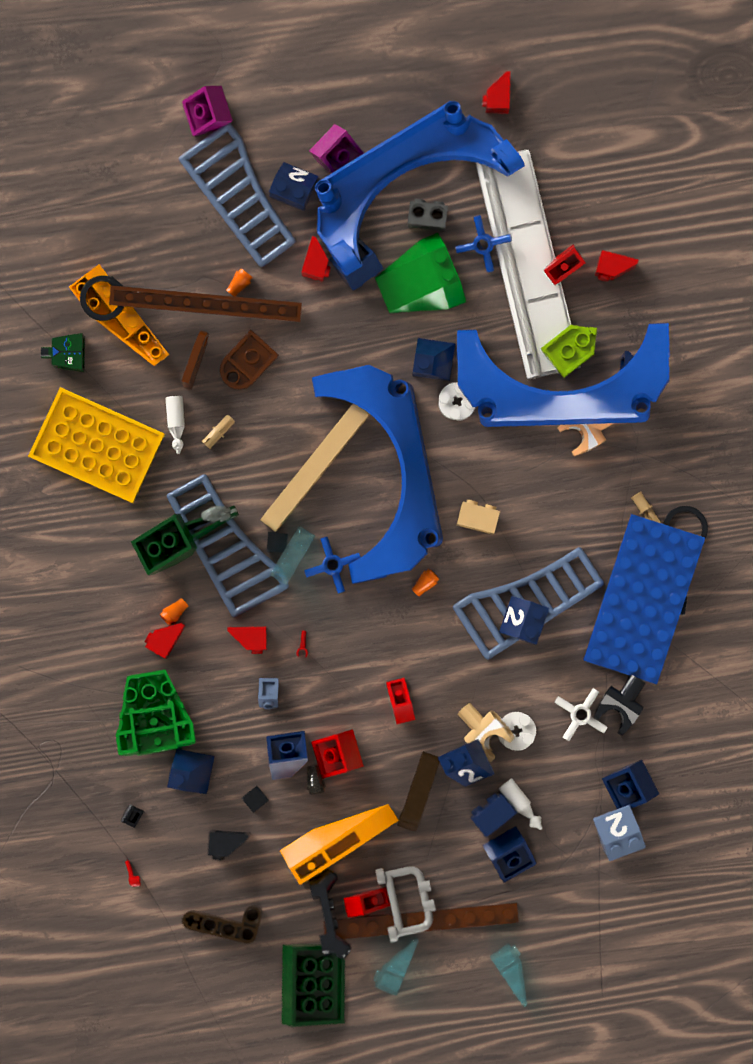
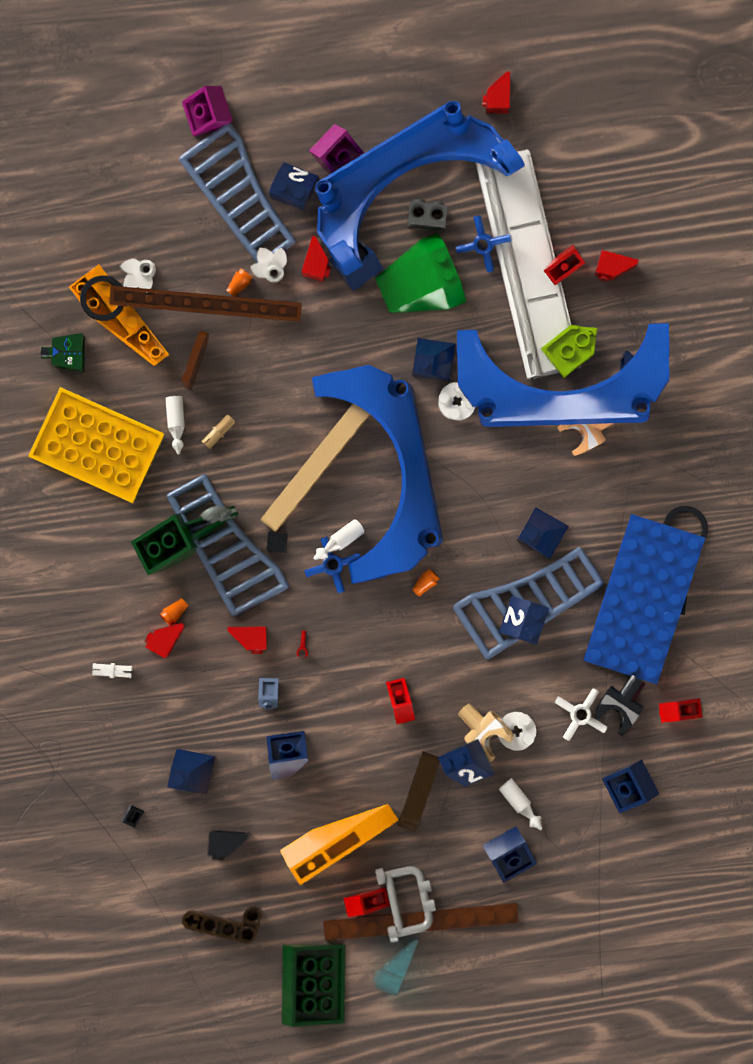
(112, 670): none -> white pin
(134, 881): red hand -> none
(135, 275): none -> white plate
(152, 716): green wedge -> none
(248, 360): reddish brown tile -> none
(255, 799): black slope -> none
(267, 262): none -> white plate
(292, 555): clear light blue slope -> none
(315, 782): clear smoke cone -> none
(319, 890): black plate -> none
(337, 754): red slope -> none
(341, 539): none -> white wheel
(478, 517): tan brick -> none
(492, 814): dark blue brick -> none
(510, 967): clear light blue slope -> none
(542, 533): none -> dark blue slope
(619, 833): sand blue slope -> none
(644, 507): tan axle -> none
(680, 710): none -> red slope

